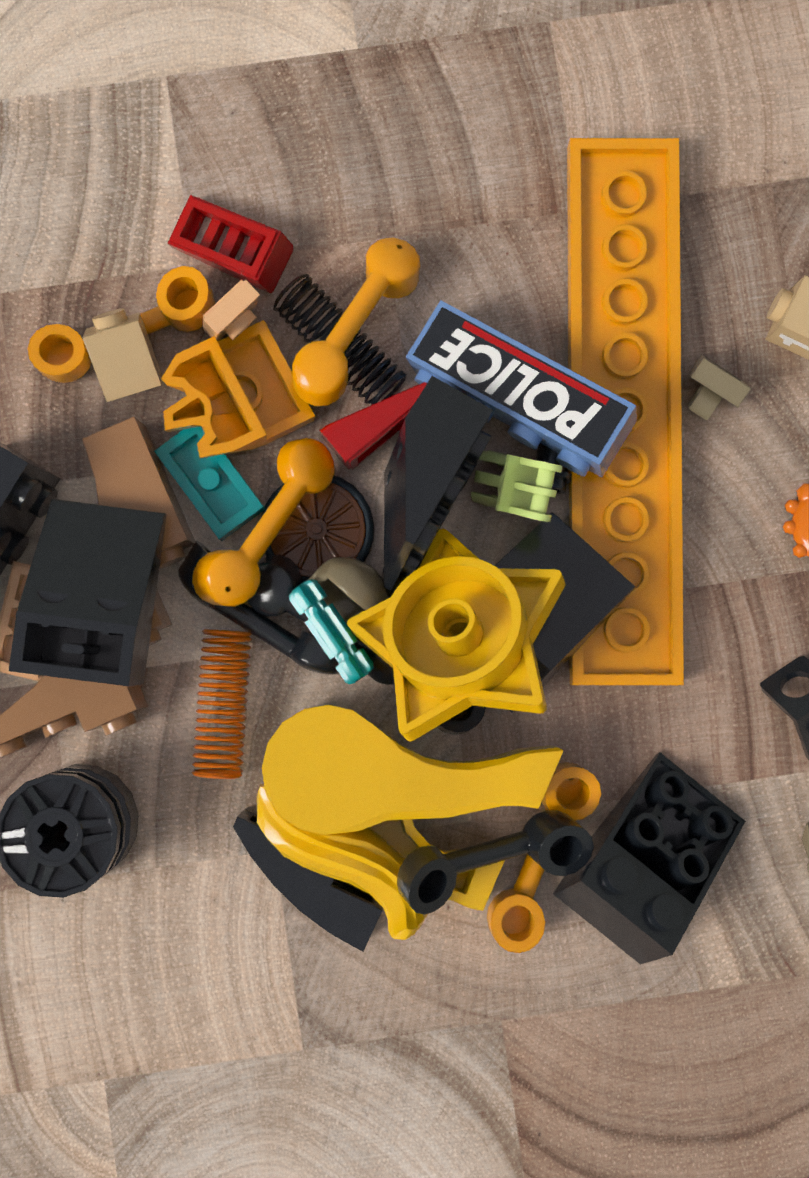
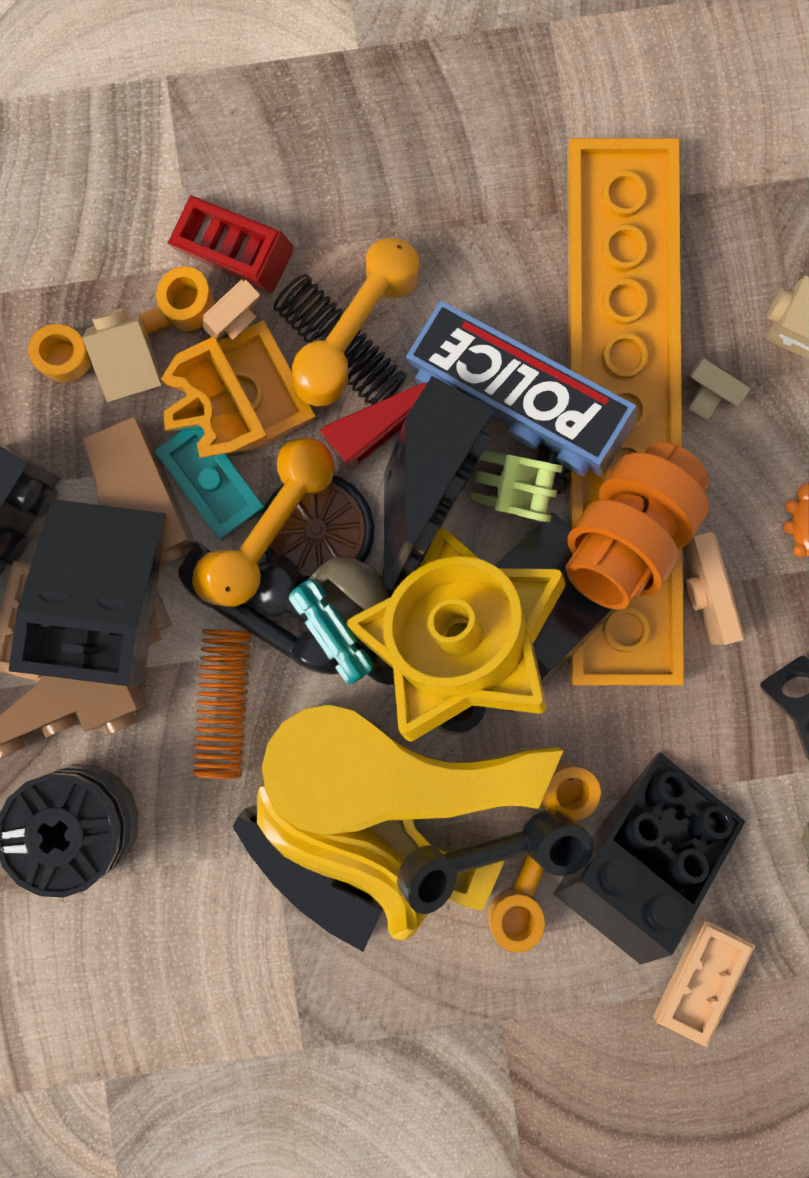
(633, 533): none -> orange piece
(703, 981): none -> light nougat plate
(711, 590): none -> light nougat plate

